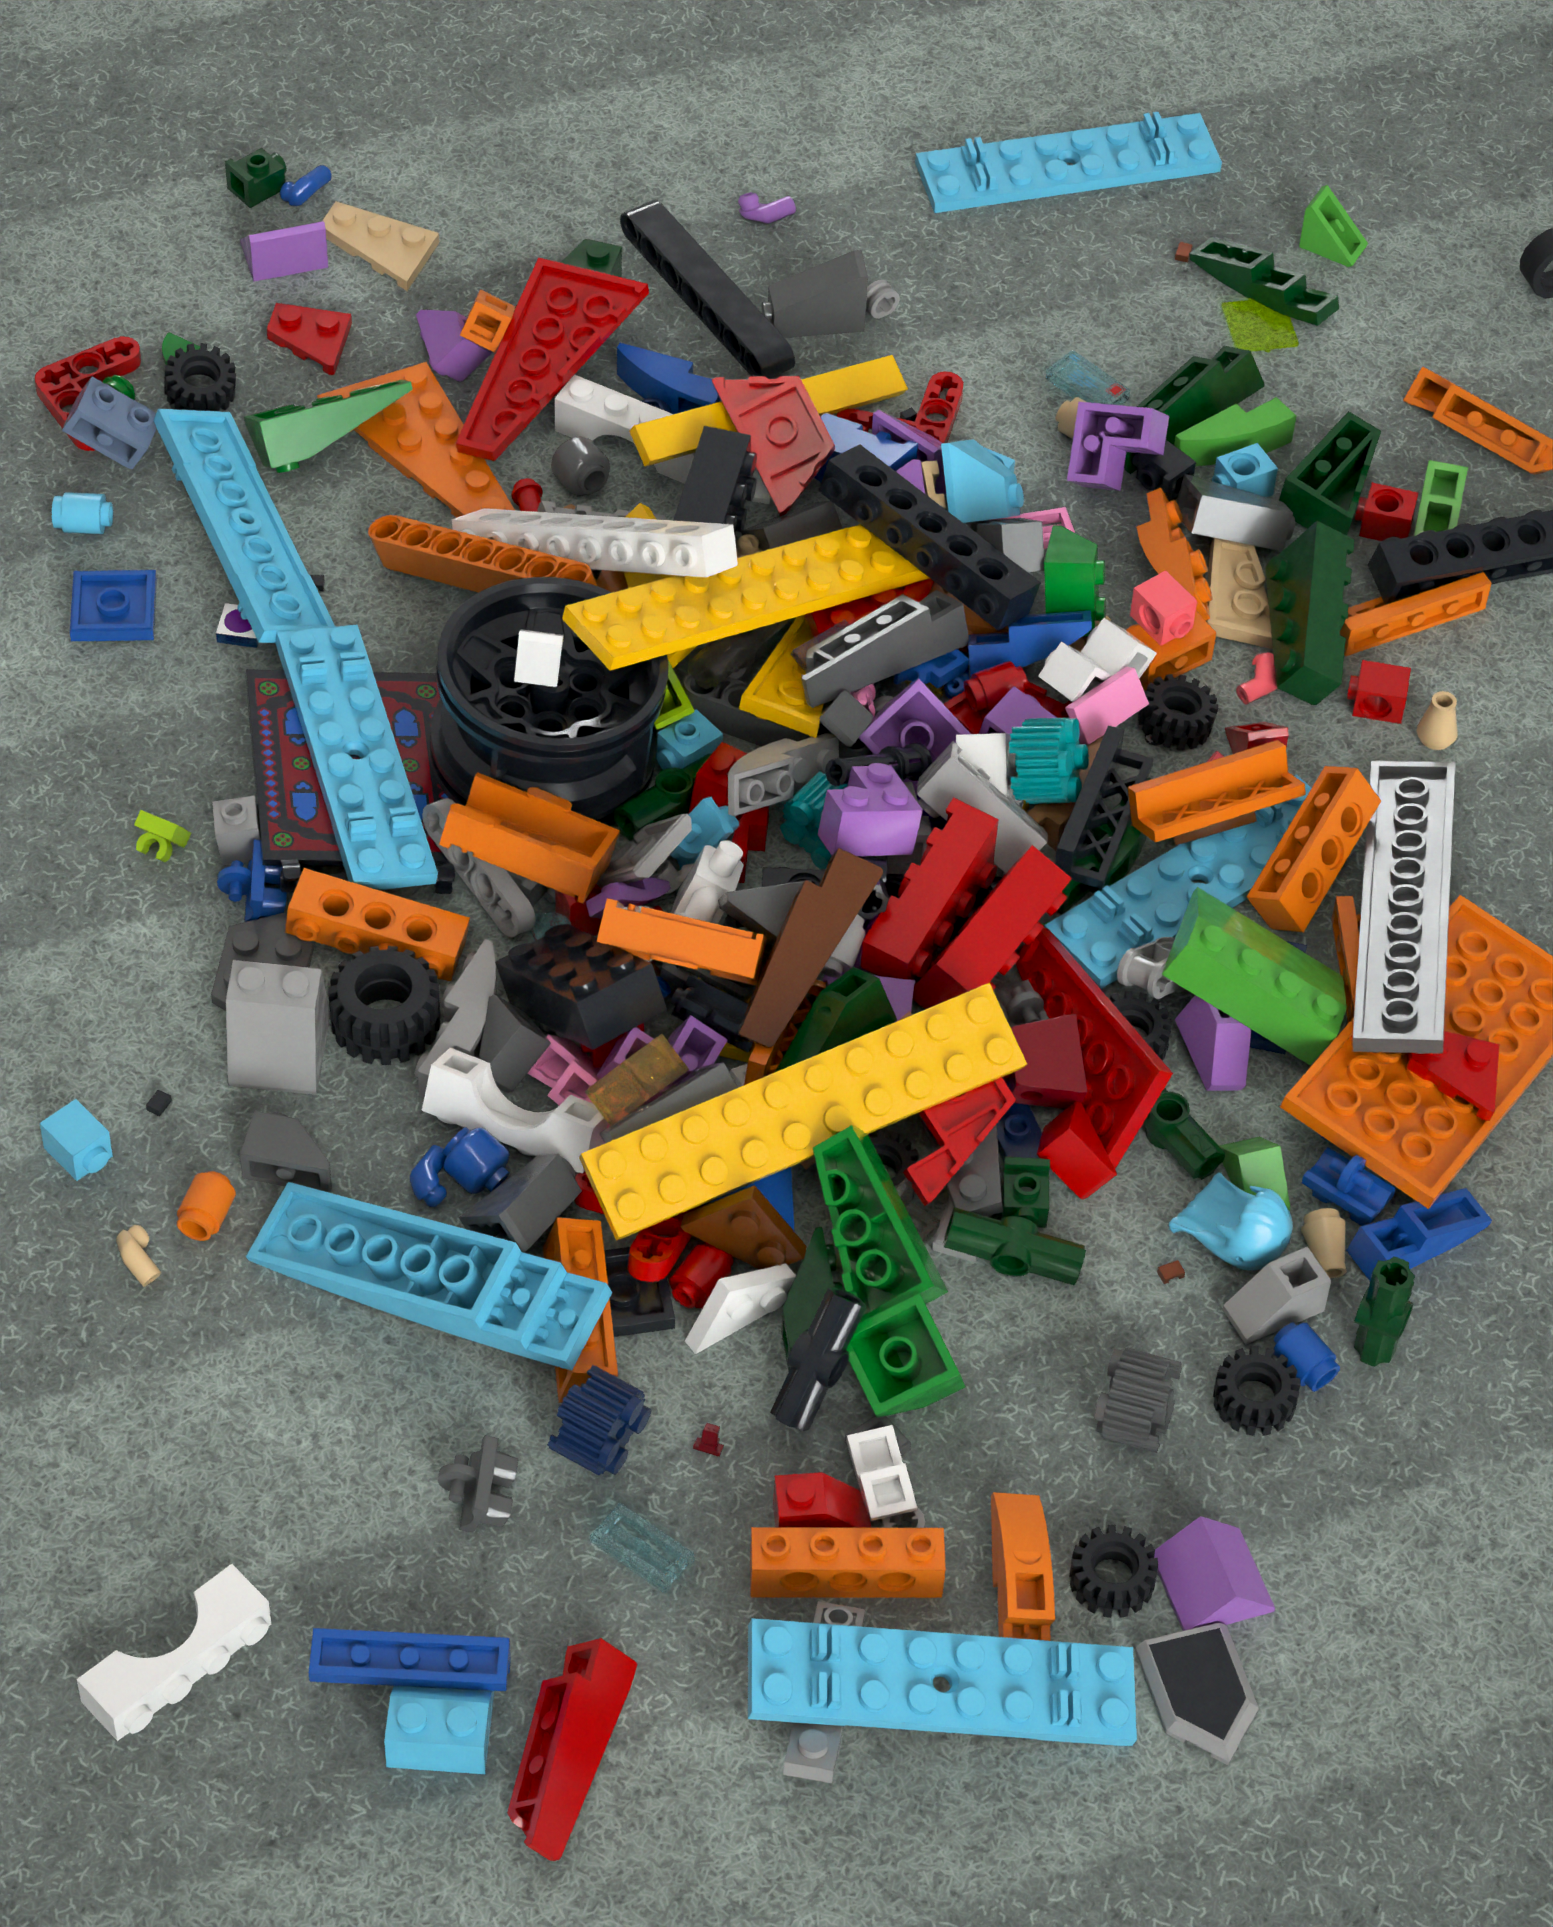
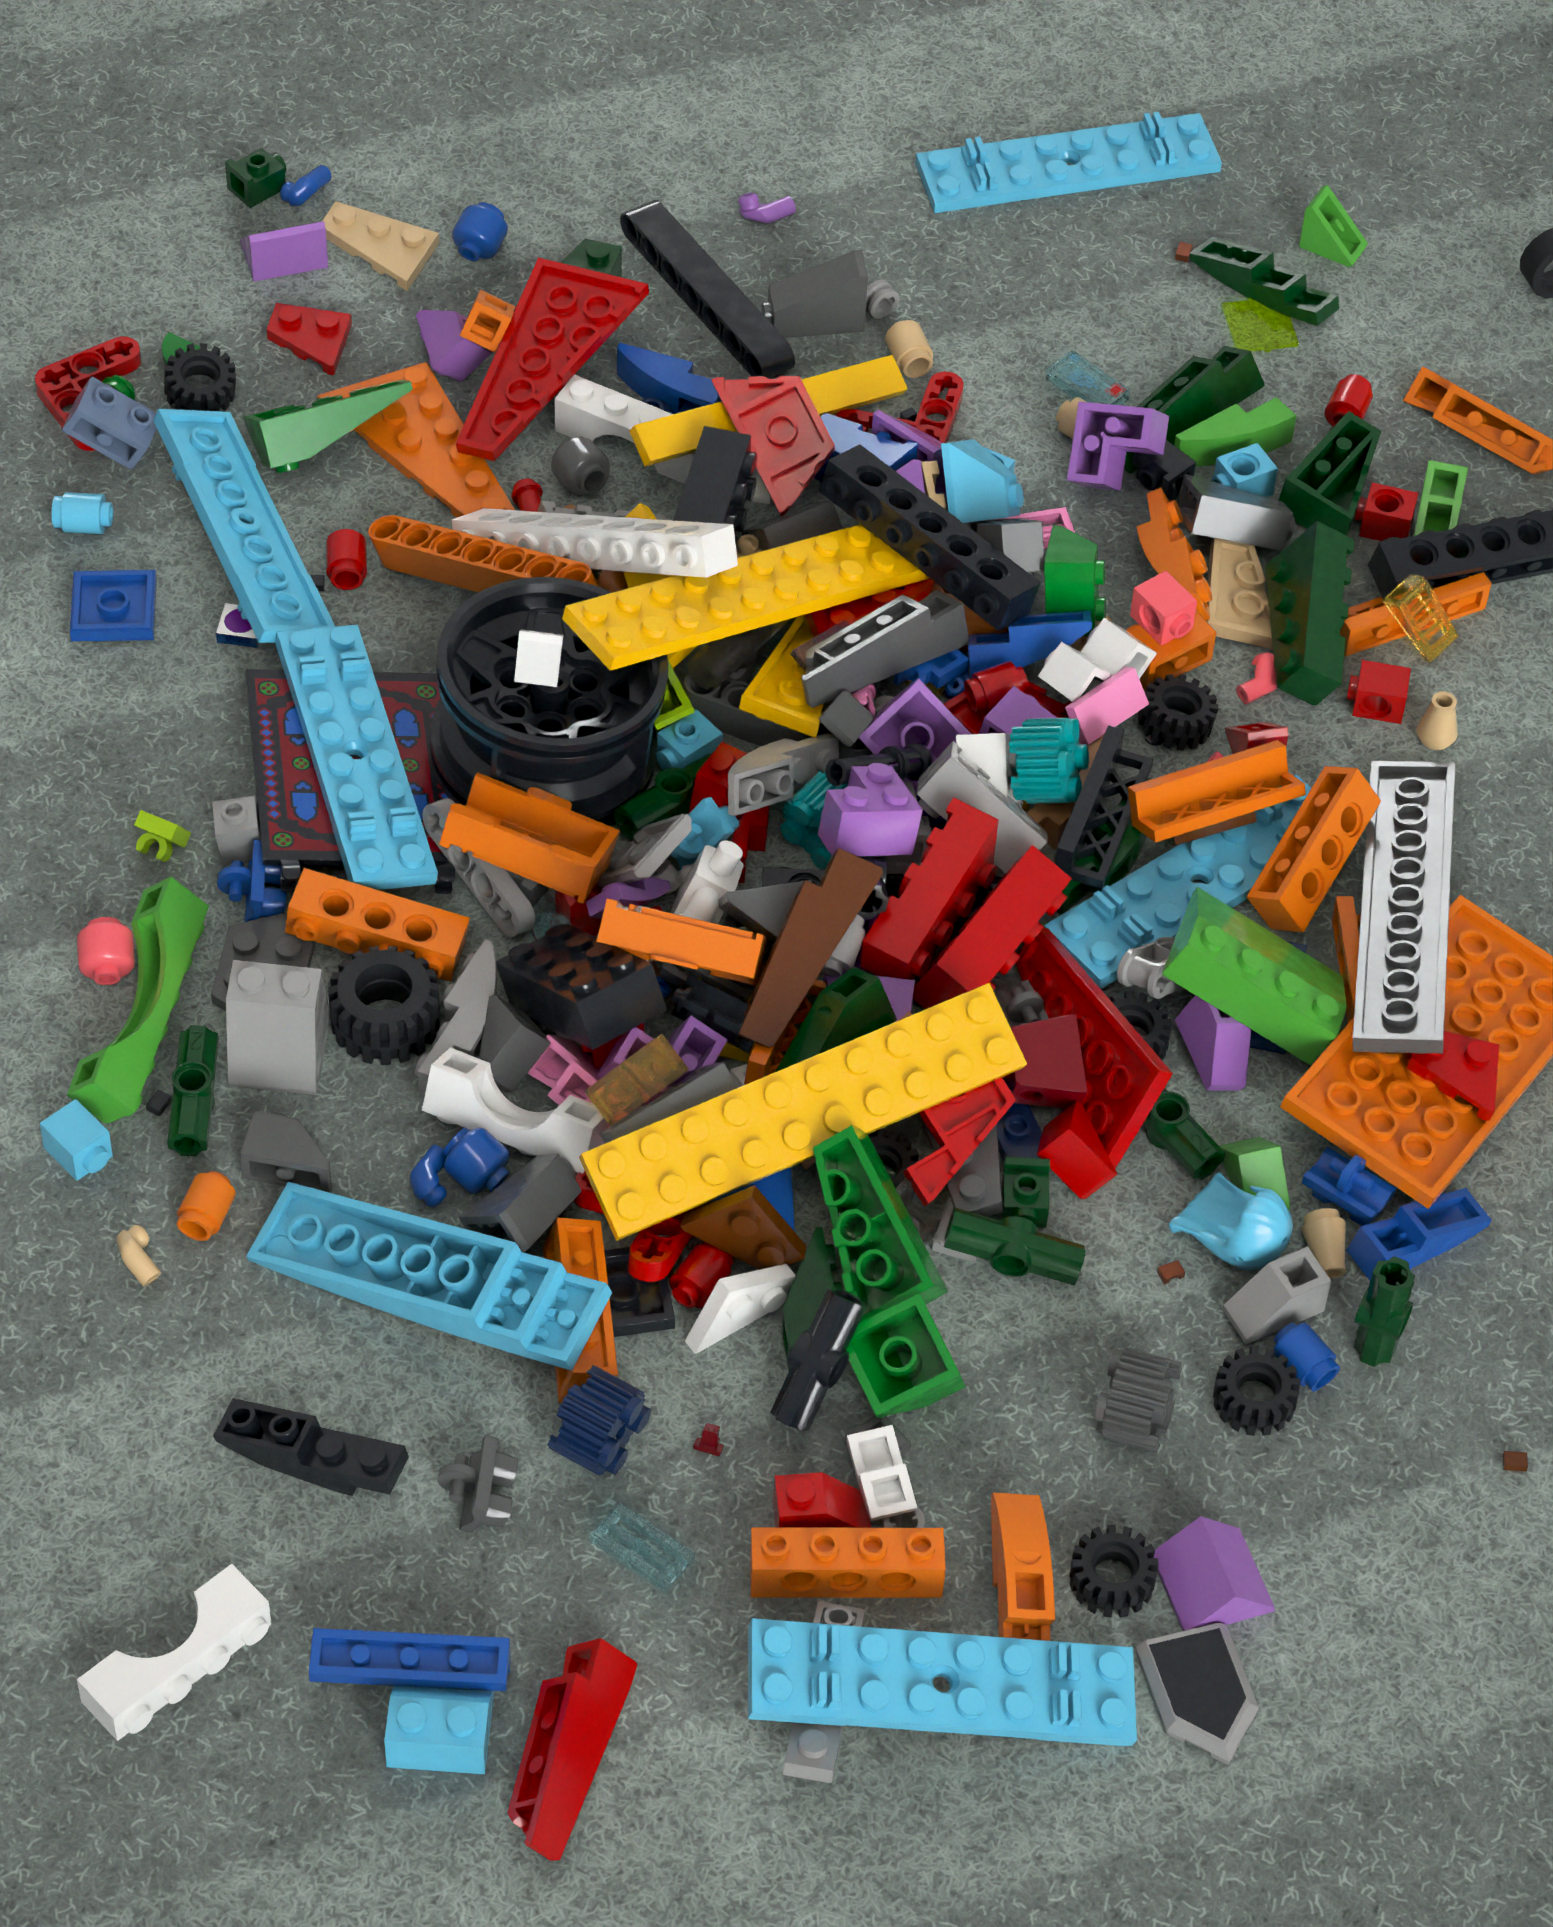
(104, 950): none -> coral head
(165, 934): none -> bright green arch
(193, 1091): none -> dark green piece
(304, 1450): none -> black slope
(346, 559): none -> red brick
(479, 231): none -> blue head
(909, 348): none -> tan brick
(1350, 395): none -> red brick
(1397, 604): none -> clear yellow slope
(1515, 1461): none -> reddish brown piece

